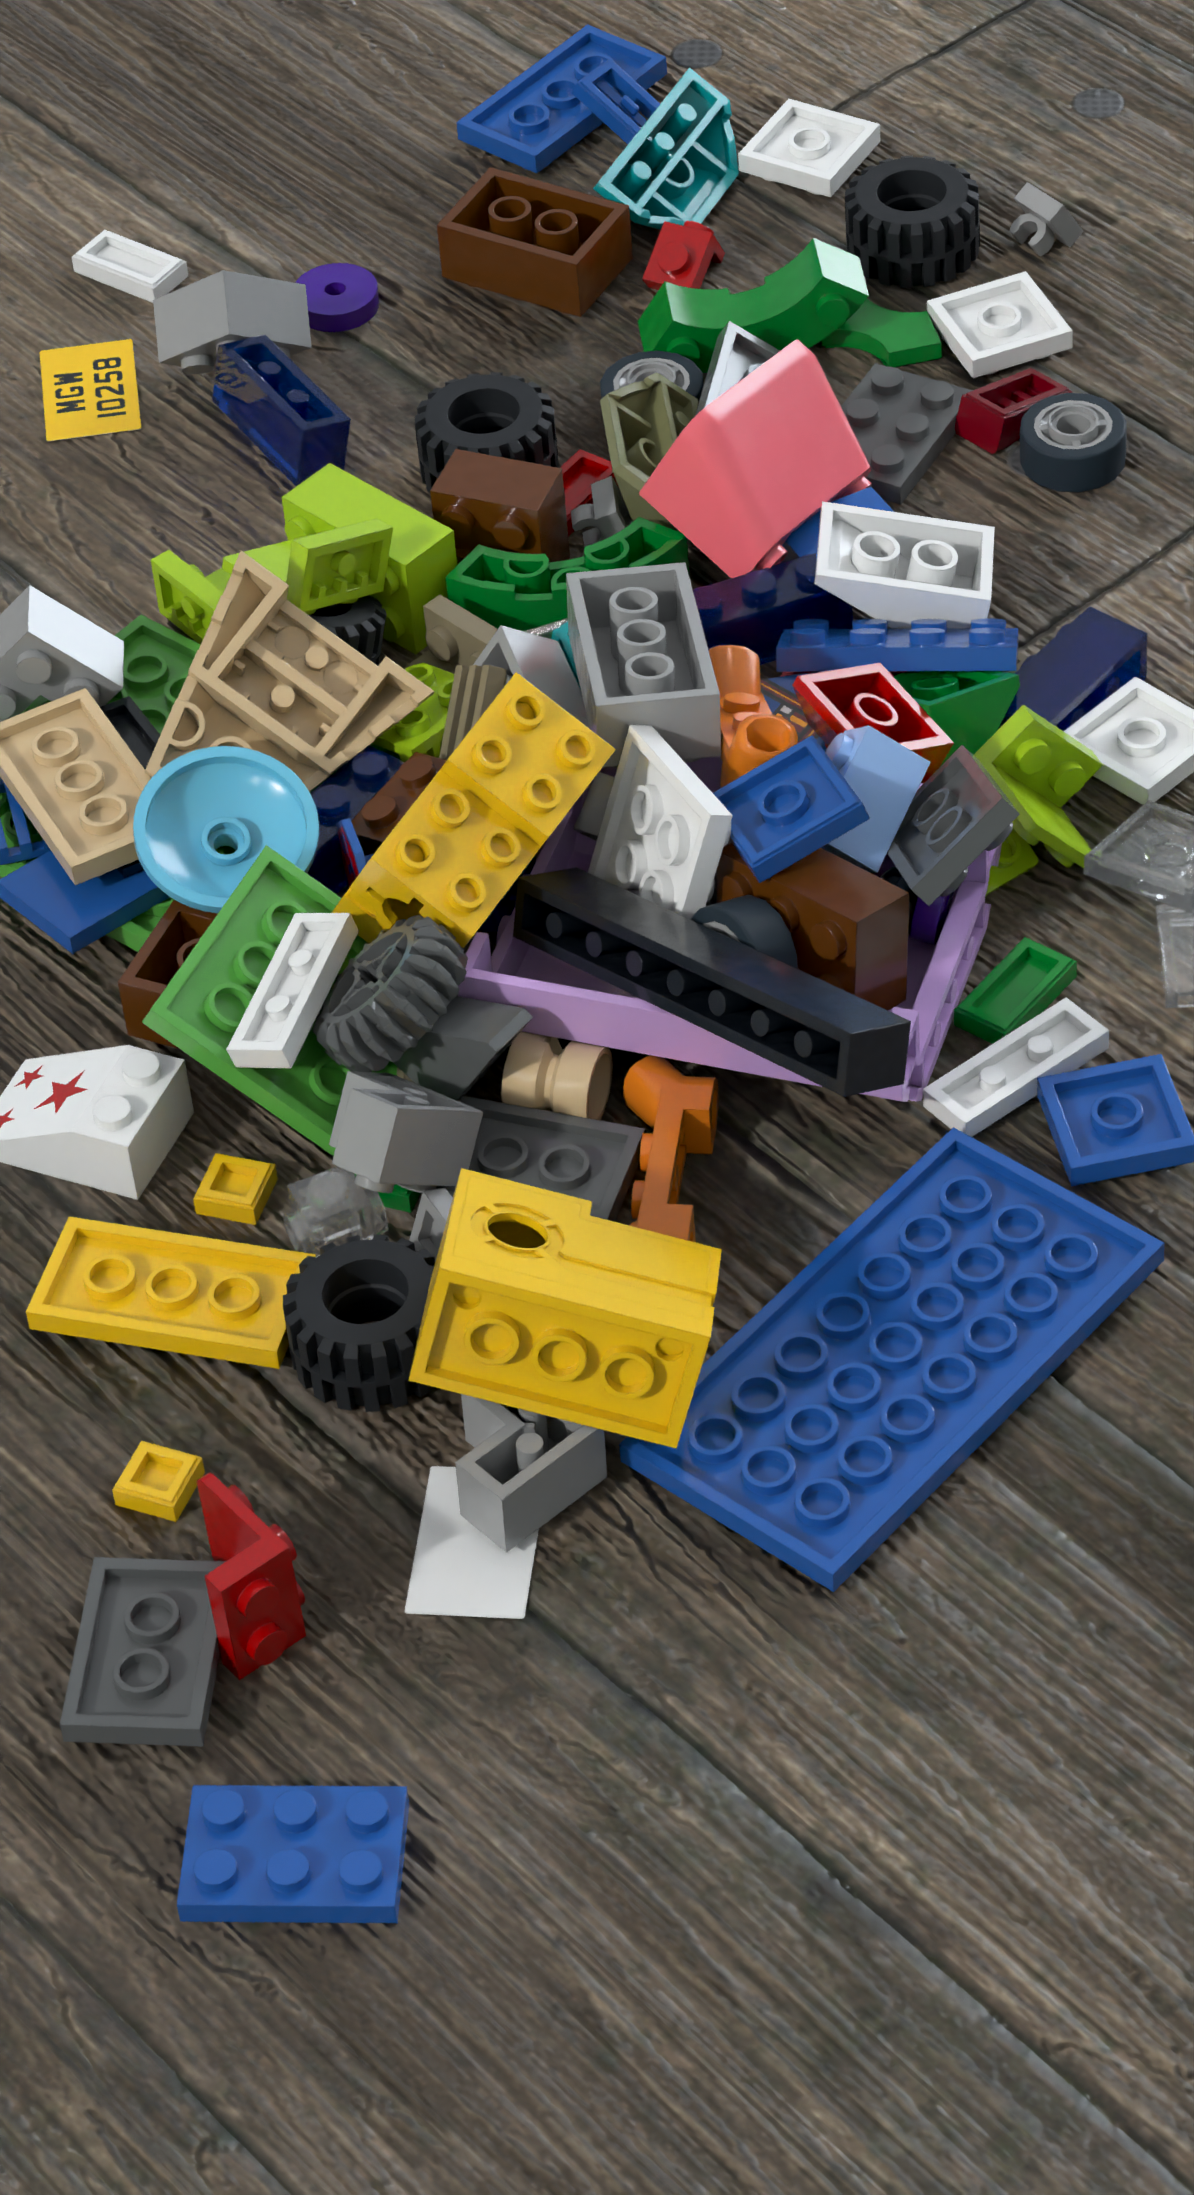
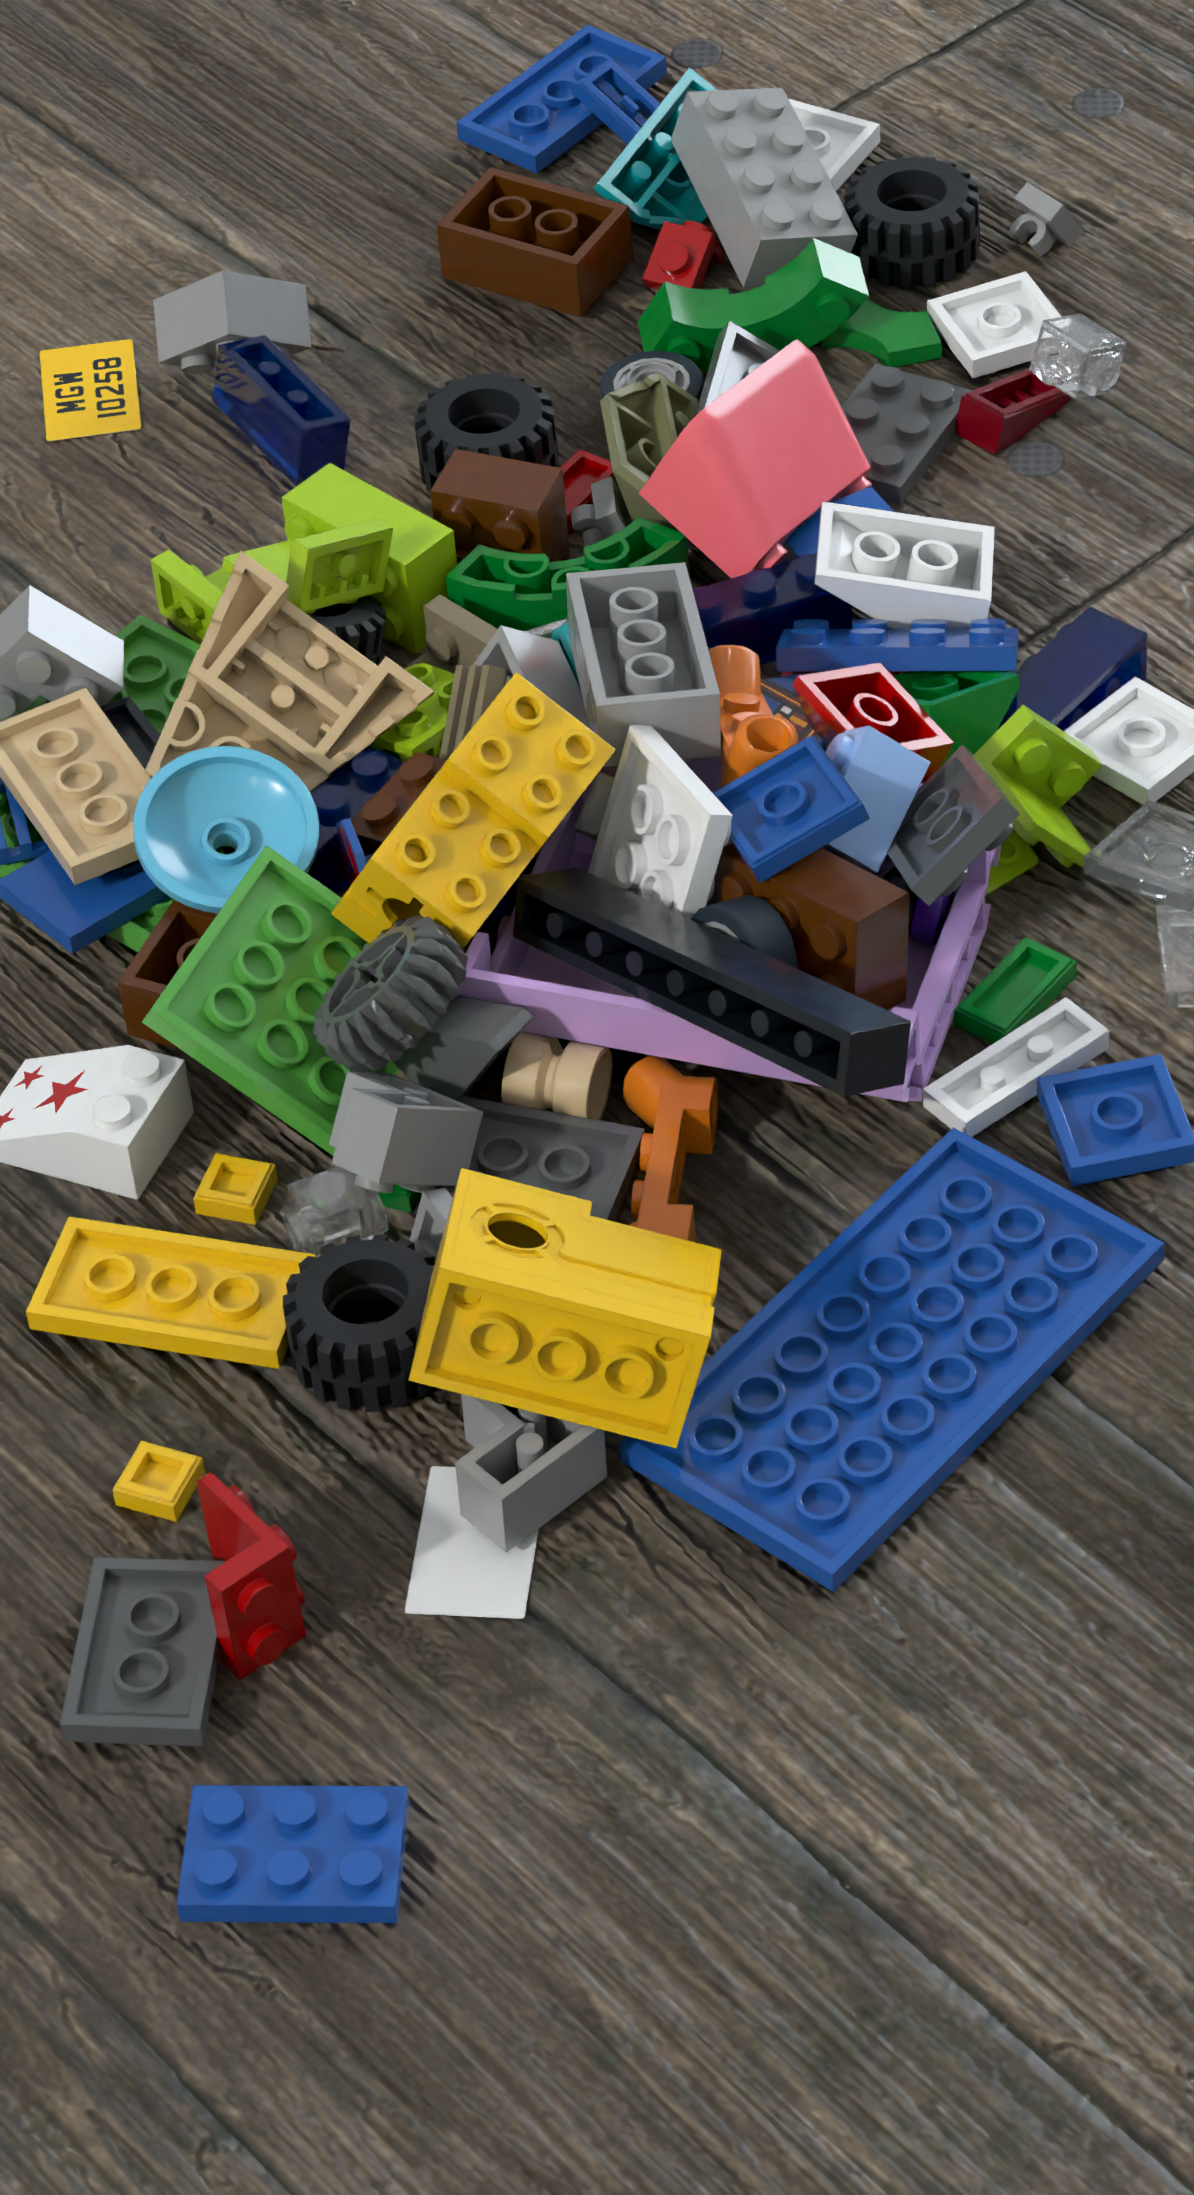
(129, 266): white tile -> none
(292, 990): white plate -> none
(340, 296): dark purple piece -> none
(758, 179): none -> light grey brick
(1073, 442): black wheel -> none
(1077, 356): none -> clear brick

